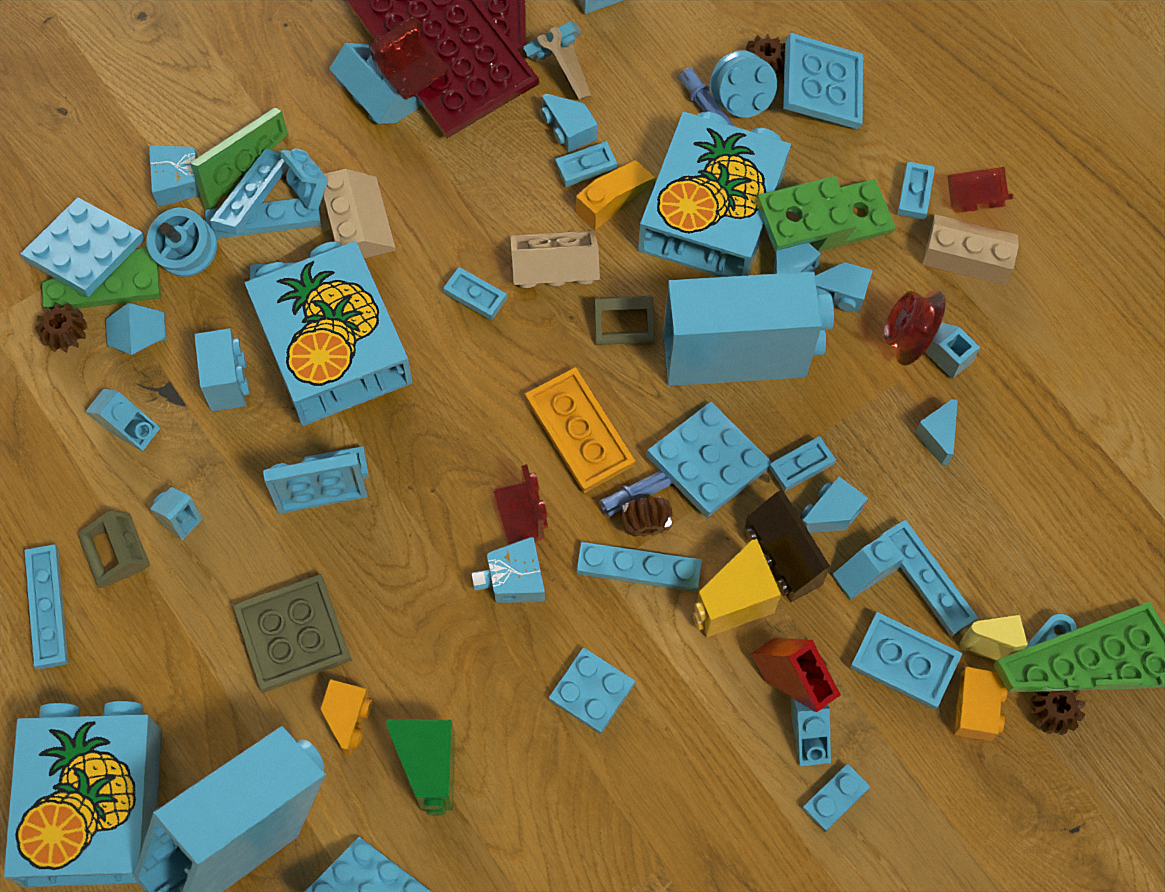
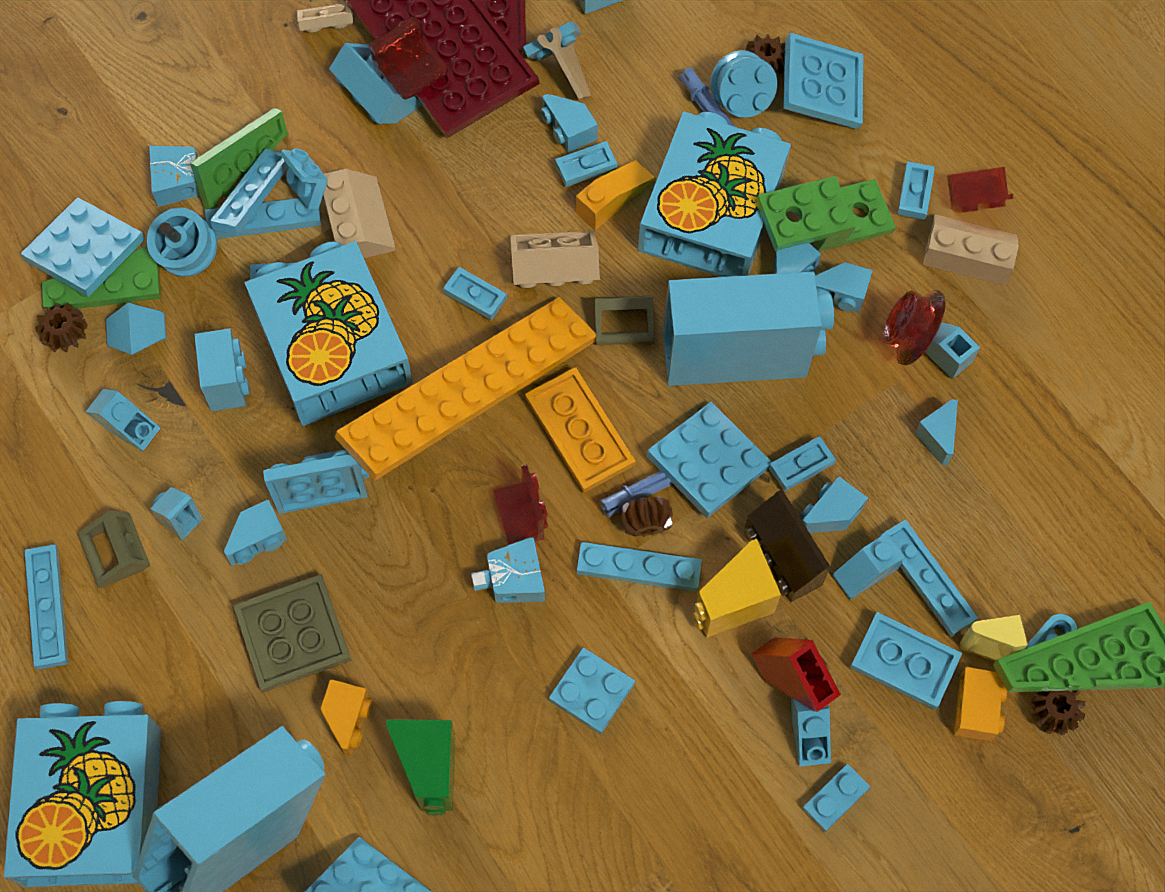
(253, 533): none -> medium azure slope
(317, 18): none -> tan plate
(464, 388): none -> light orange plate

